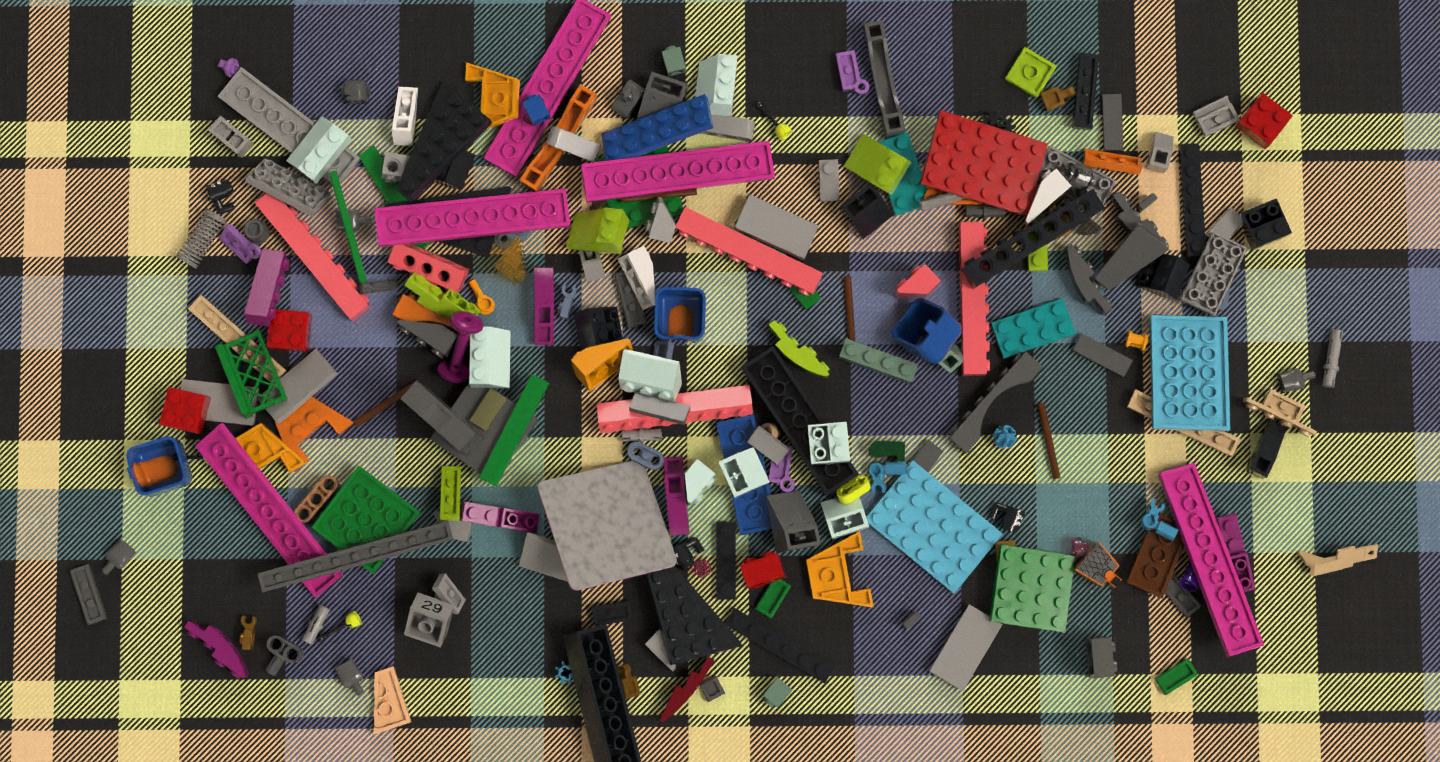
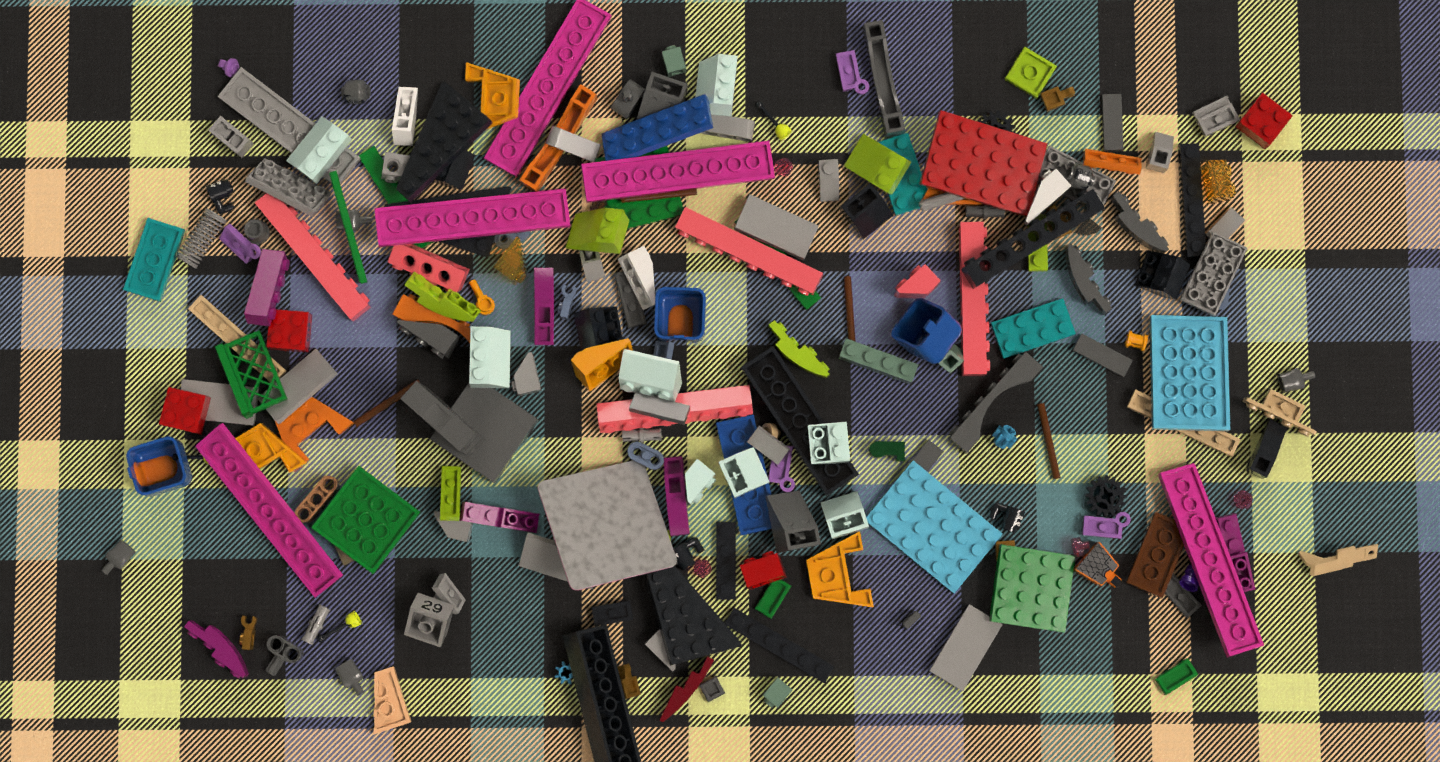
(88, 594): dark grey tile -> none
(154, 259): none -> teal plate
(355, 556): dark grey plate -> none
(380, 286): dark grey axle -> none
(466, 324): magenta hose -> none
(488, 409): olive tile -> none
(514, 430): green tile -> none
(526, 377): none -> light grey slope
(536, 109): blue brick -> none
(662, 223): light grey slope -> none
(783, 162): none -> clear pink plate
(853, 489): neon yellow beam -> none
(890, 468): dark azure bar -> none
(1085, 91): black plate -> none
(1100, 657): dark grey slope -> none
(1102, 487): none -> black gear
(1104, 526): none -> medium lavender hinge
(1132, 255): dark grey slope -> none
(1146, 202): dark grey tile -> none
(1150, 522): dark azure bar -> none
(1217, 181): none -> clear yellow slope
(1238, 499): none -> clear pink plate
(1265, 224): black slope -> none
(1331, 366): light grey pin -> none

